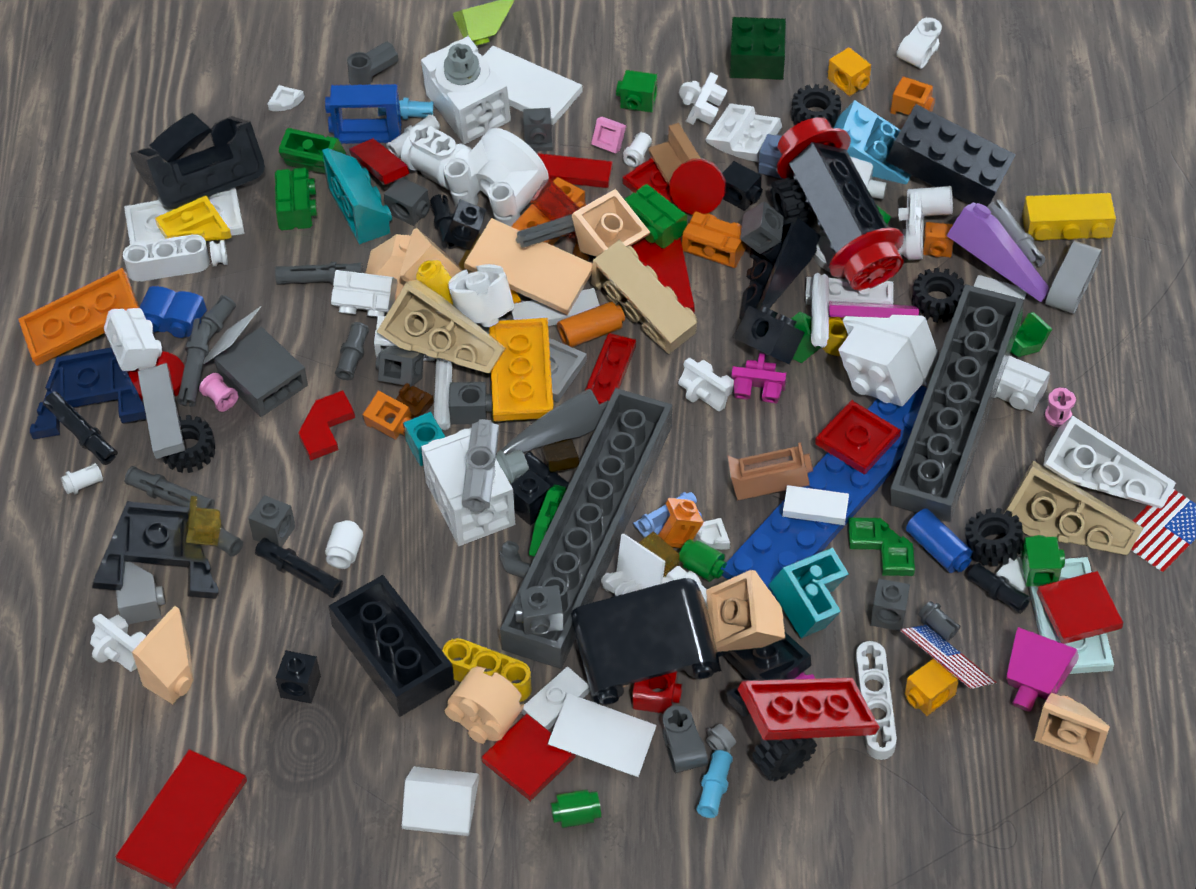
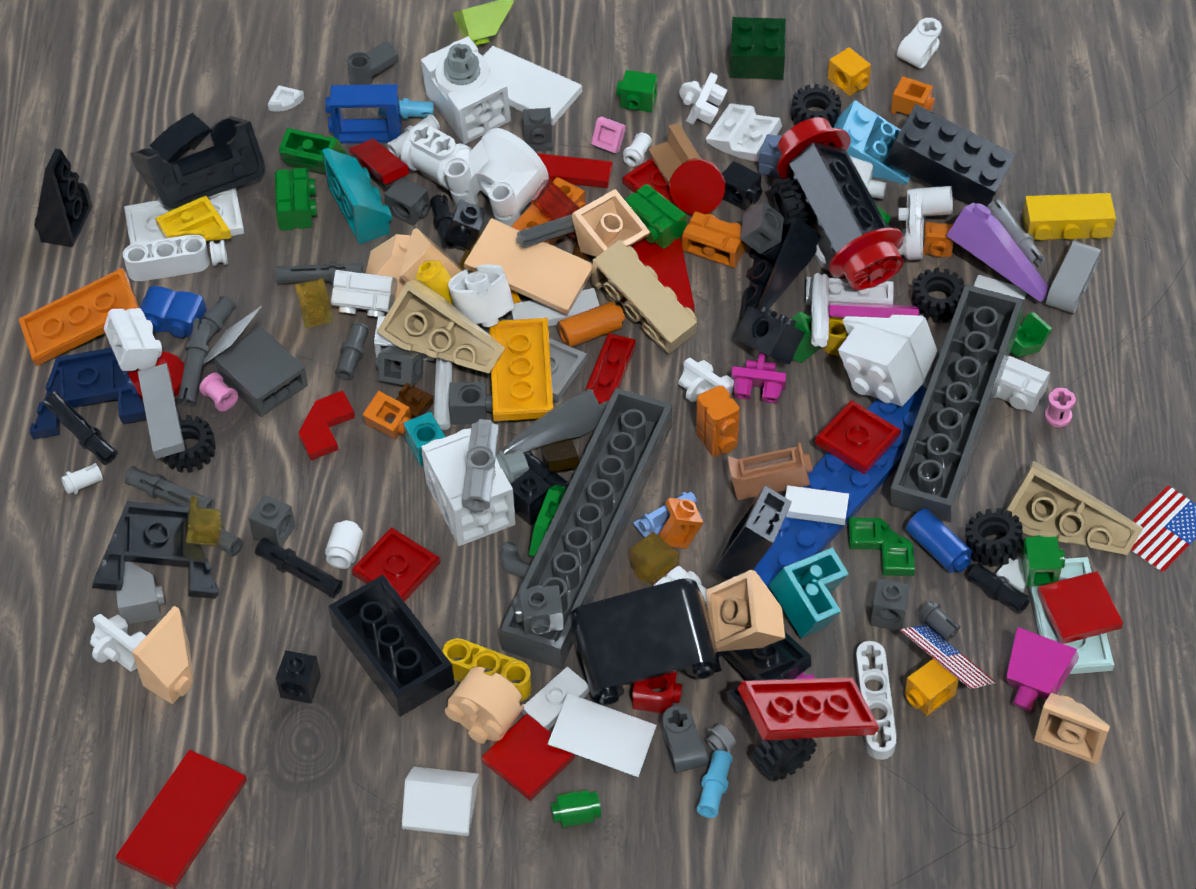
(62, 203): none -> black wedge
(314, 303): none -> clear yellow brick
(399, 560): none -> red tile
(635, 570): white hinge -> none
(702, 559): green brick -> none
(714, 534): white tile -> none
(717, 421): none -> orange brick
(753, 534): none -> black window
(1098, 463): white wedge -> none

